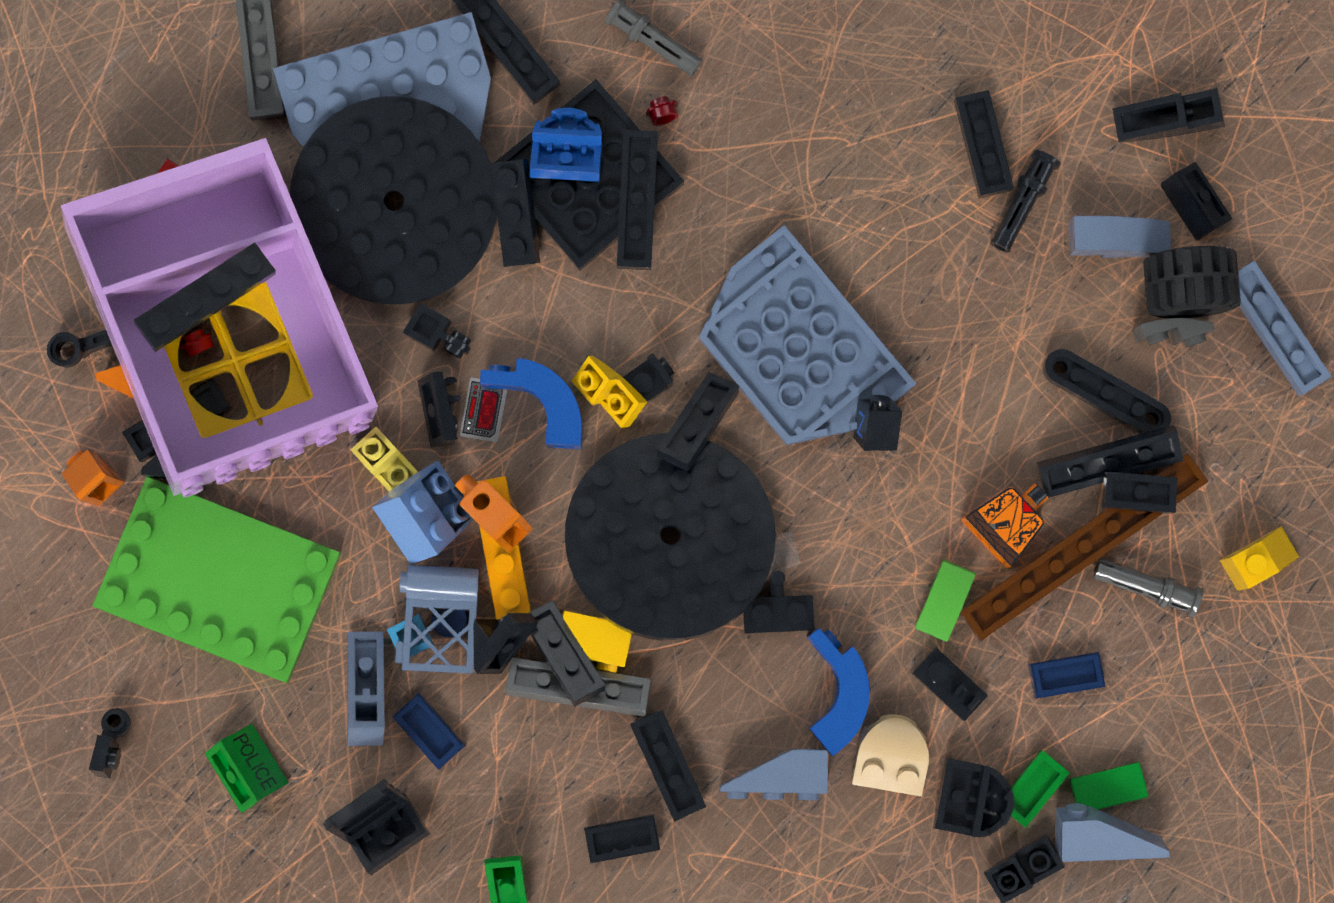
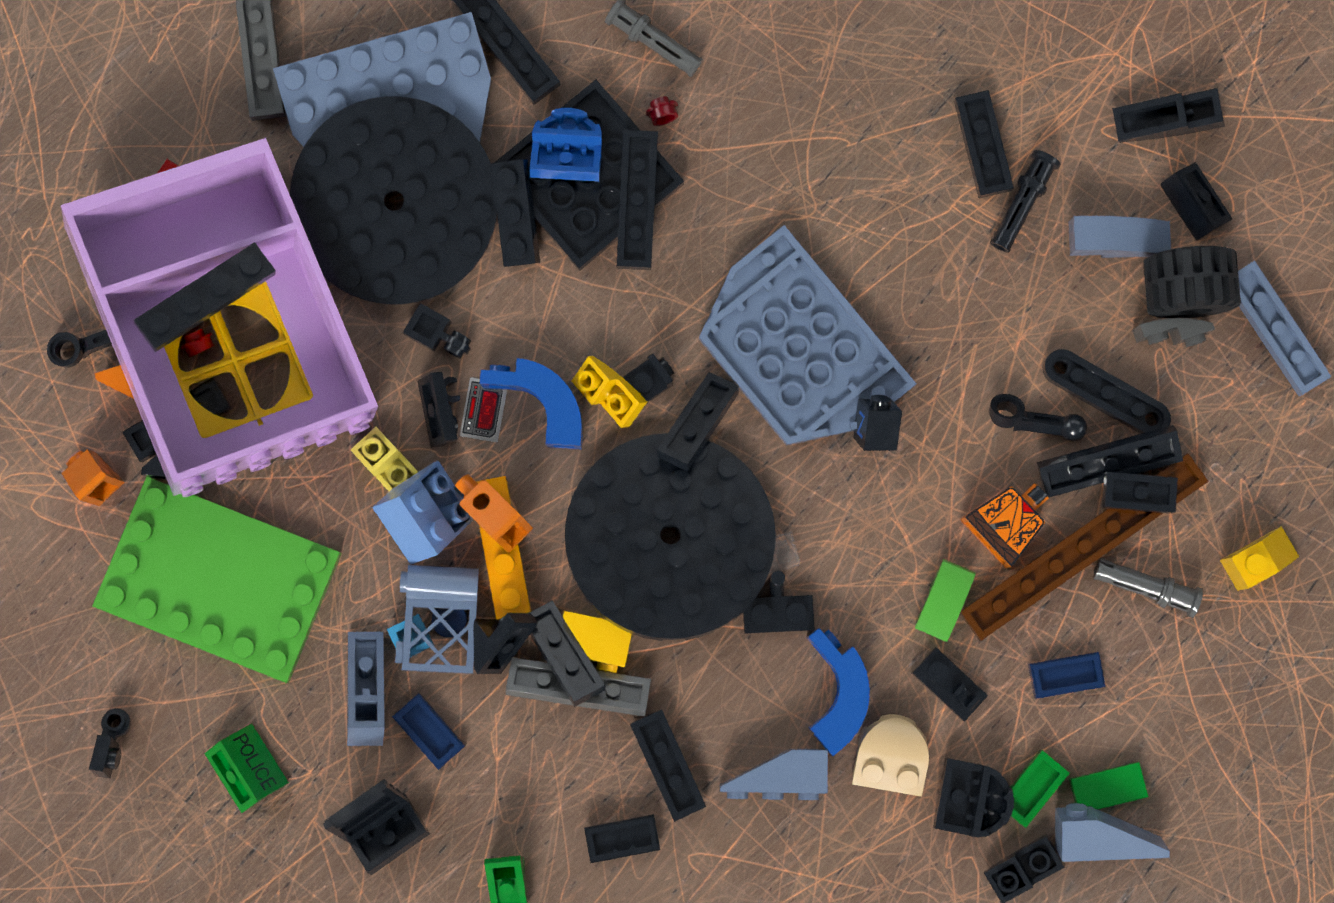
(1071, 427): none -> black piece

